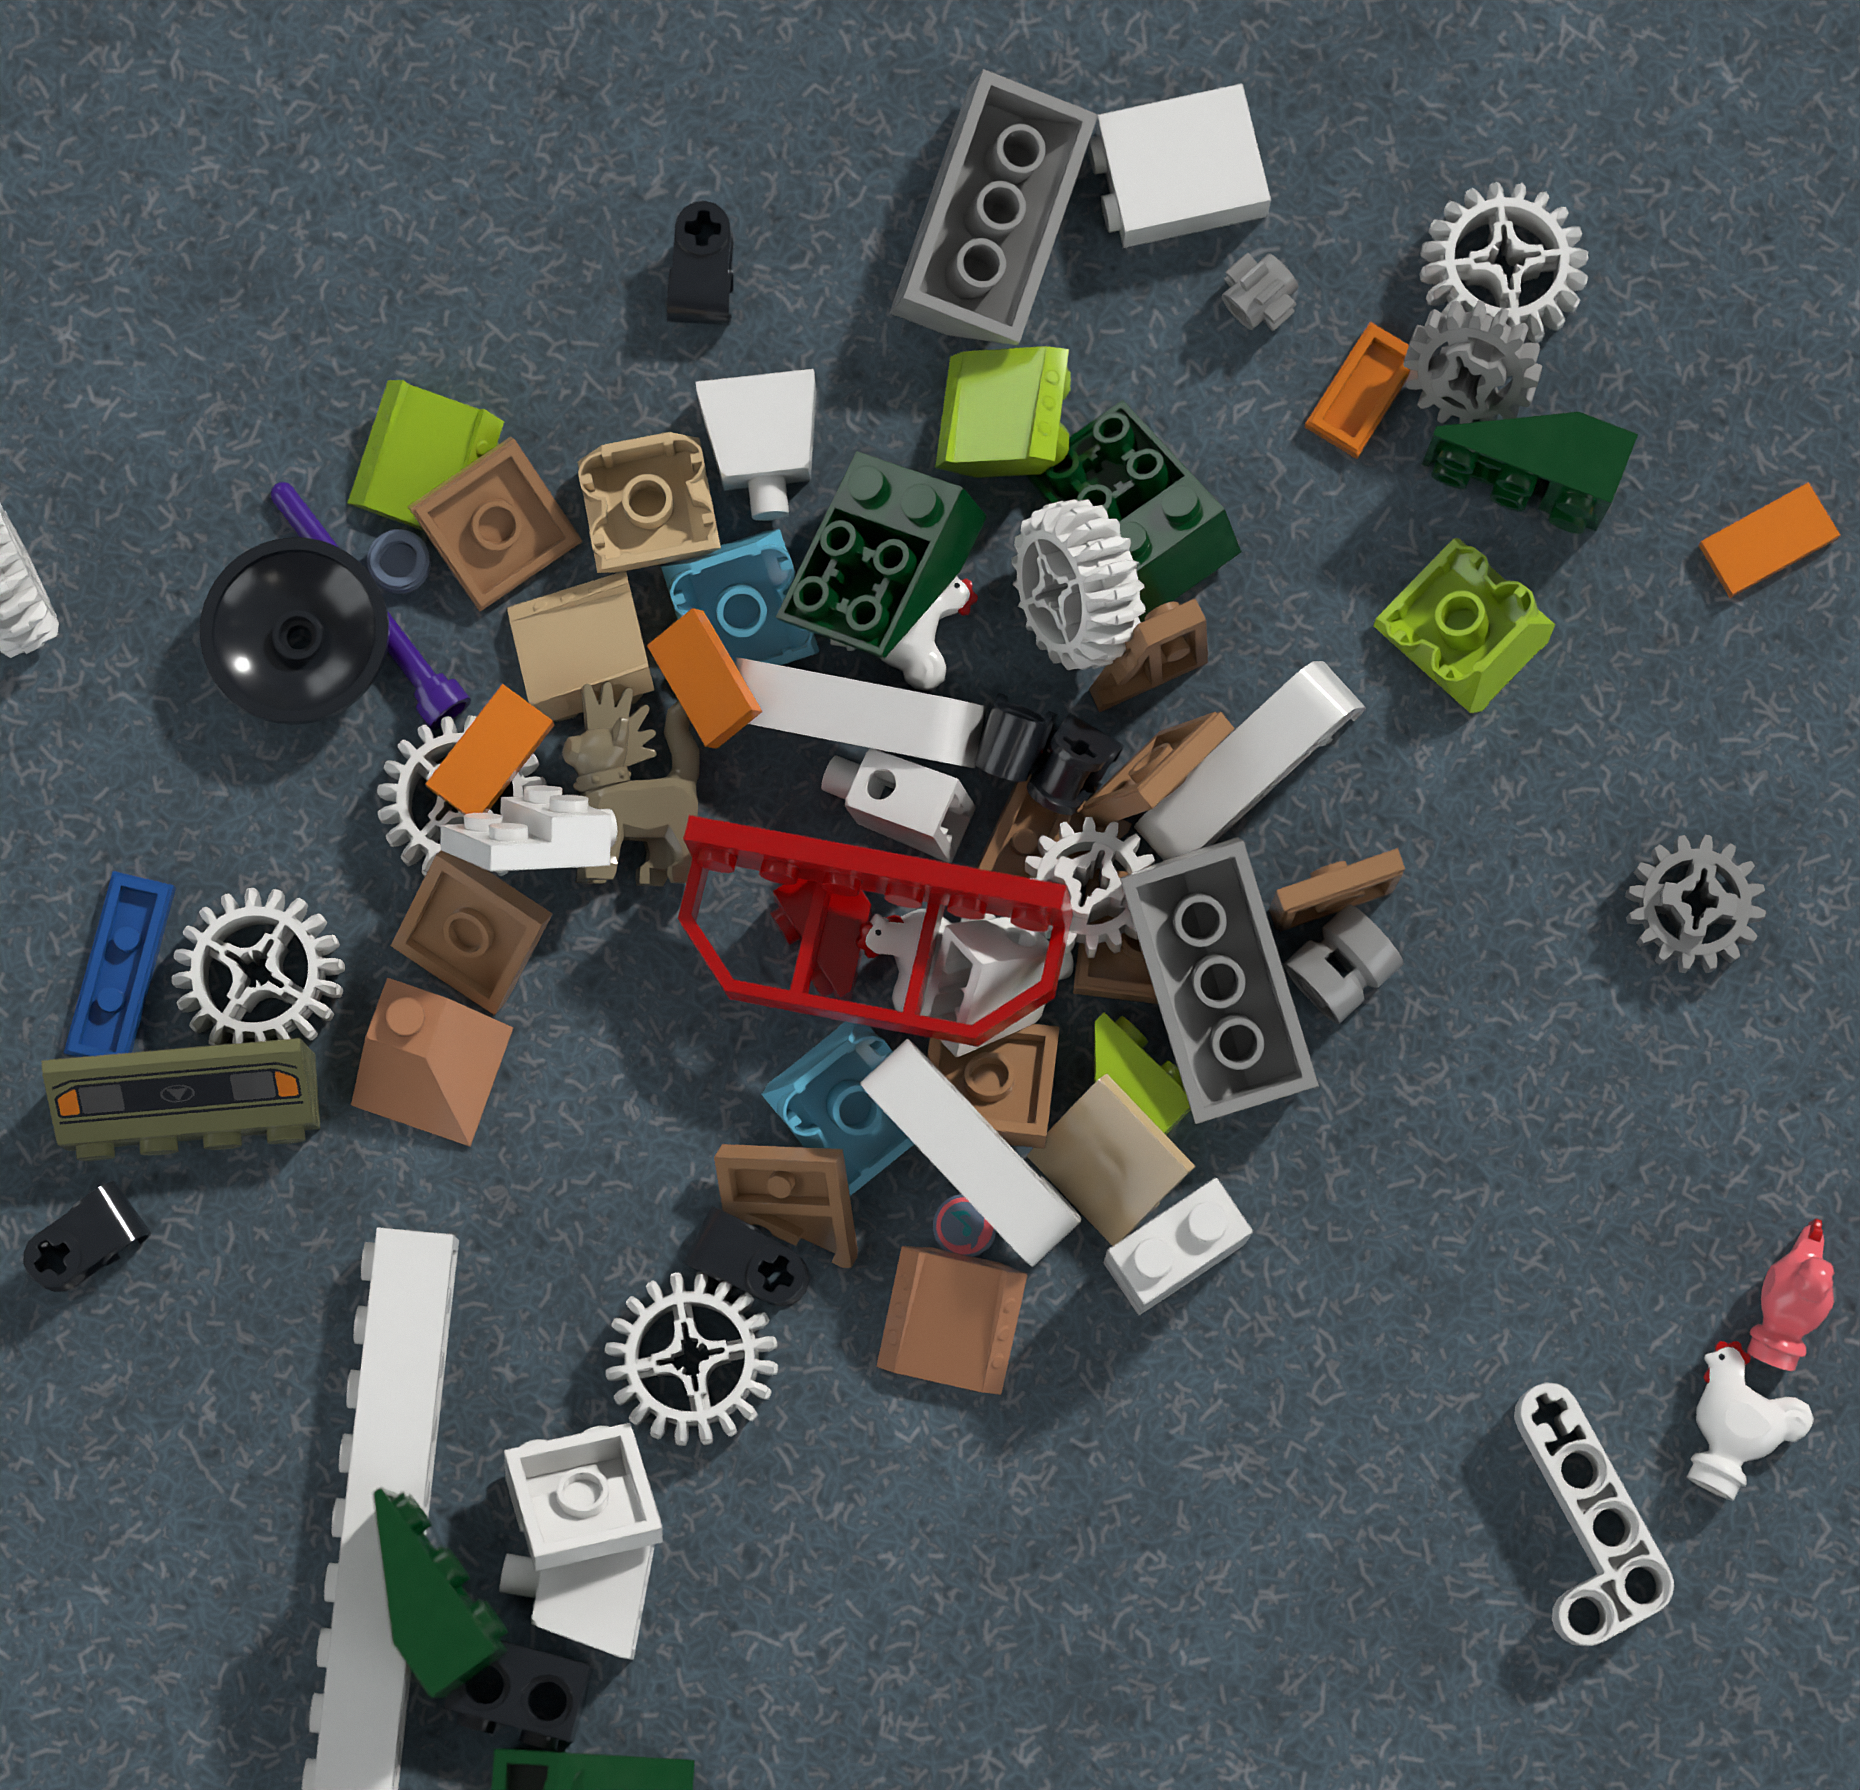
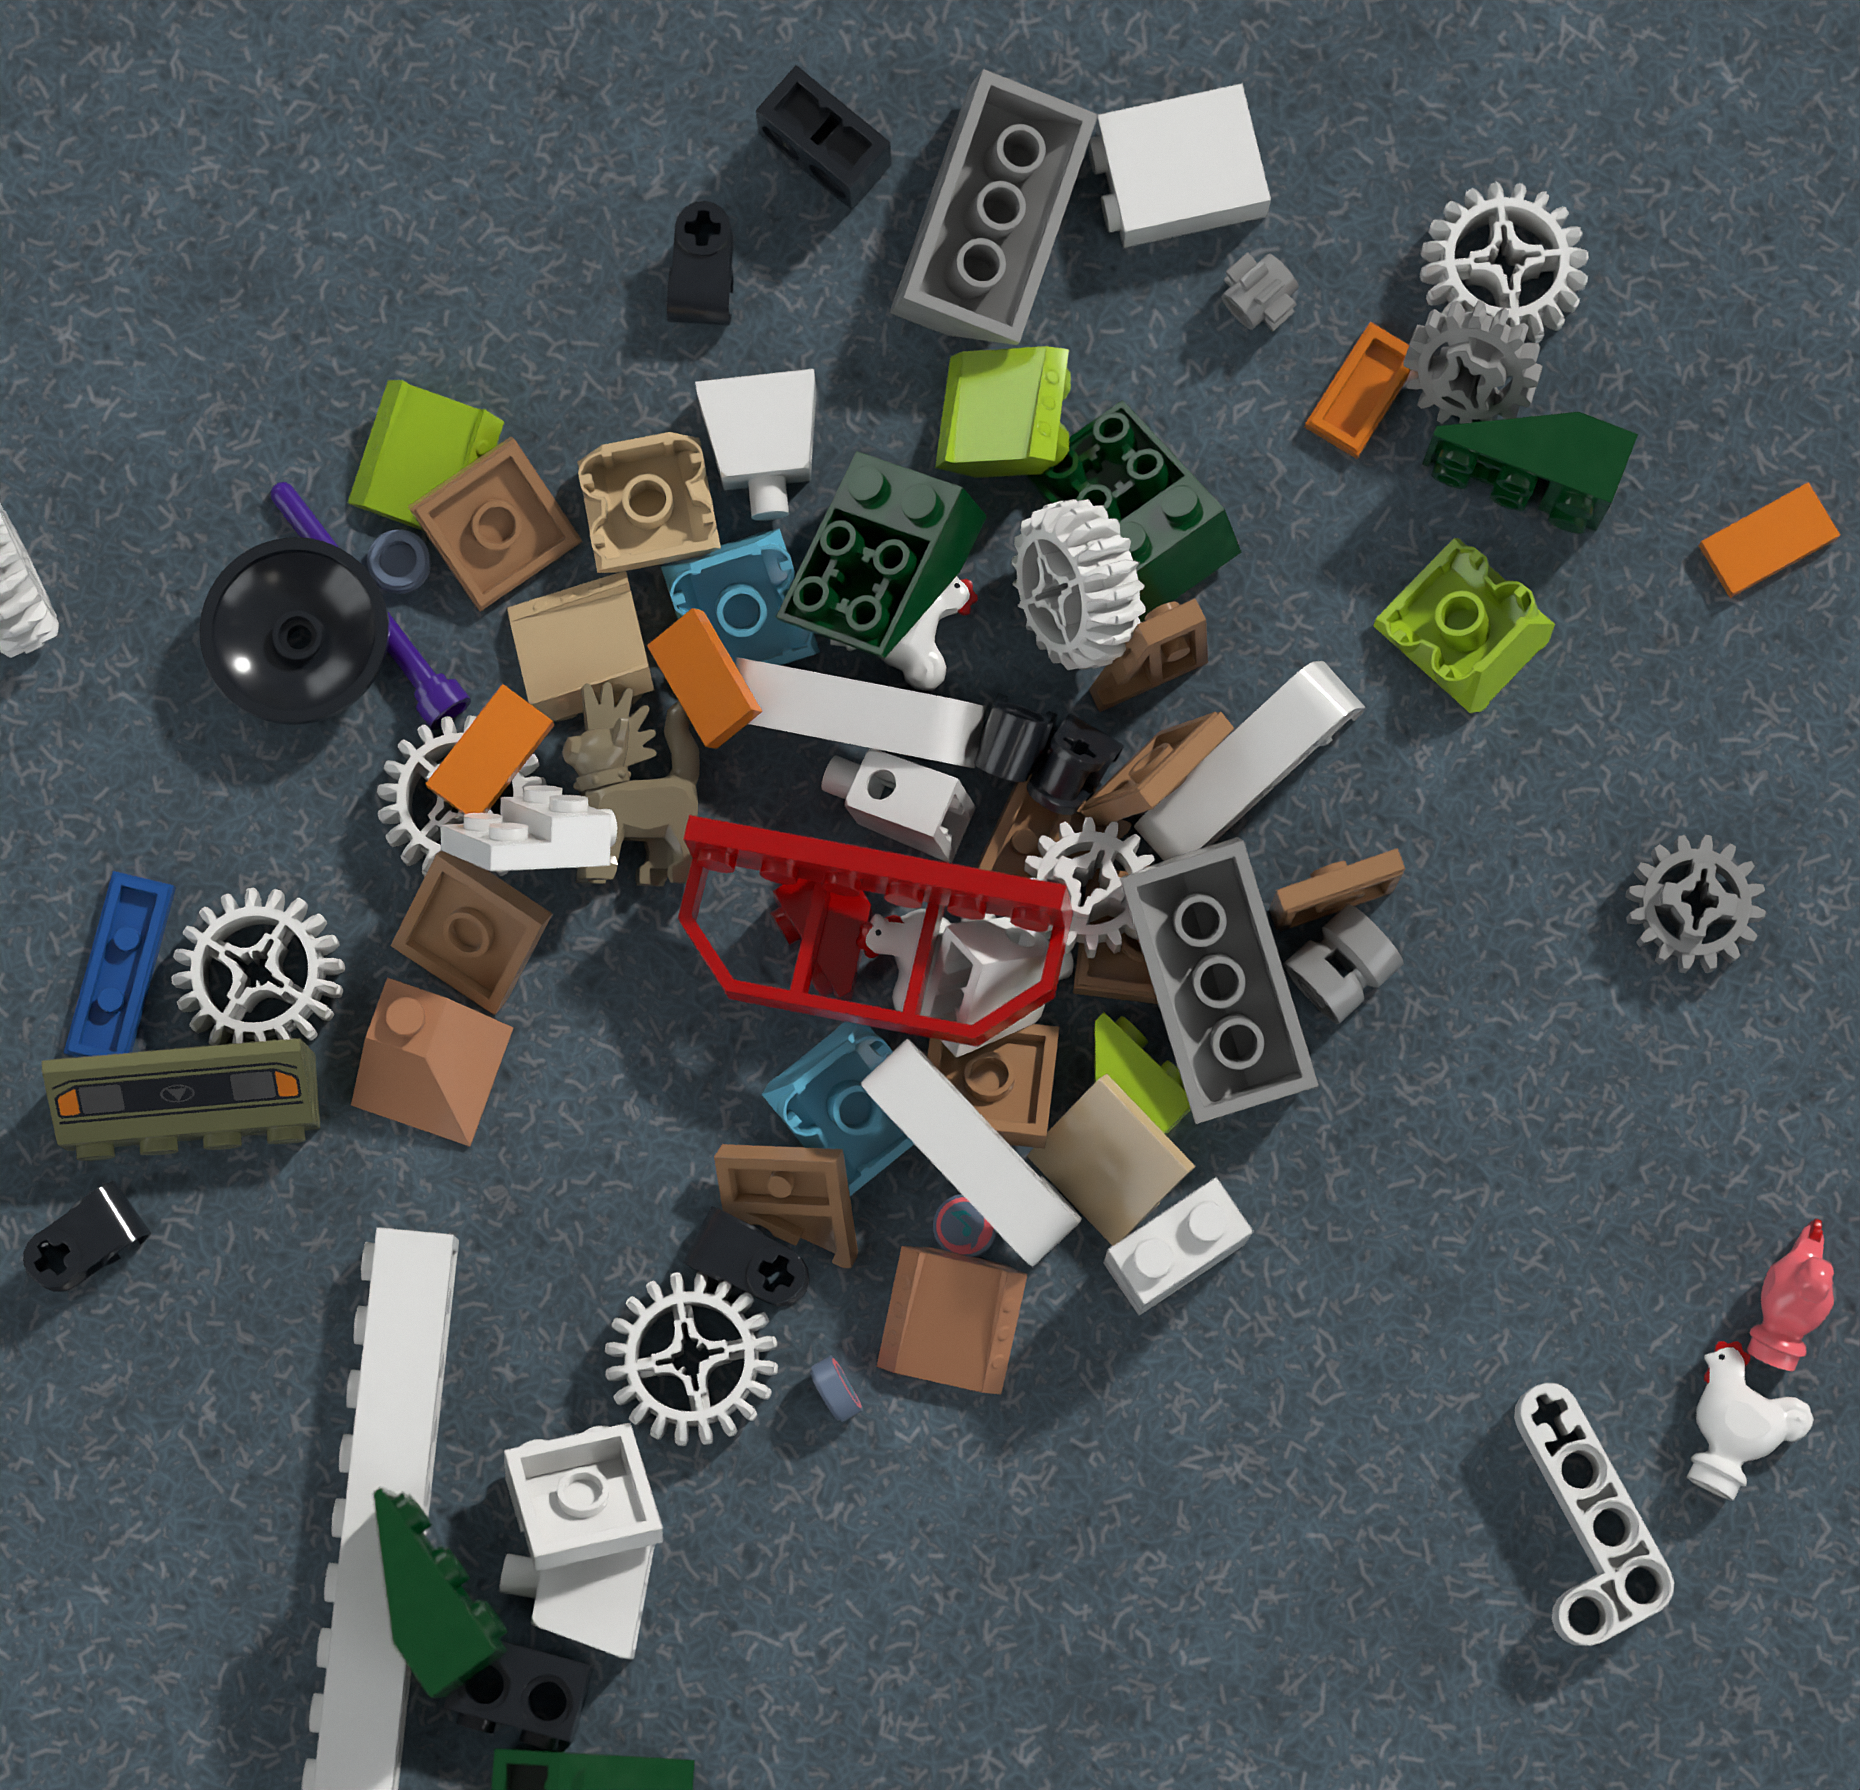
(823, 137): none -> black brick
(835, 1389): none -> sand blue tile

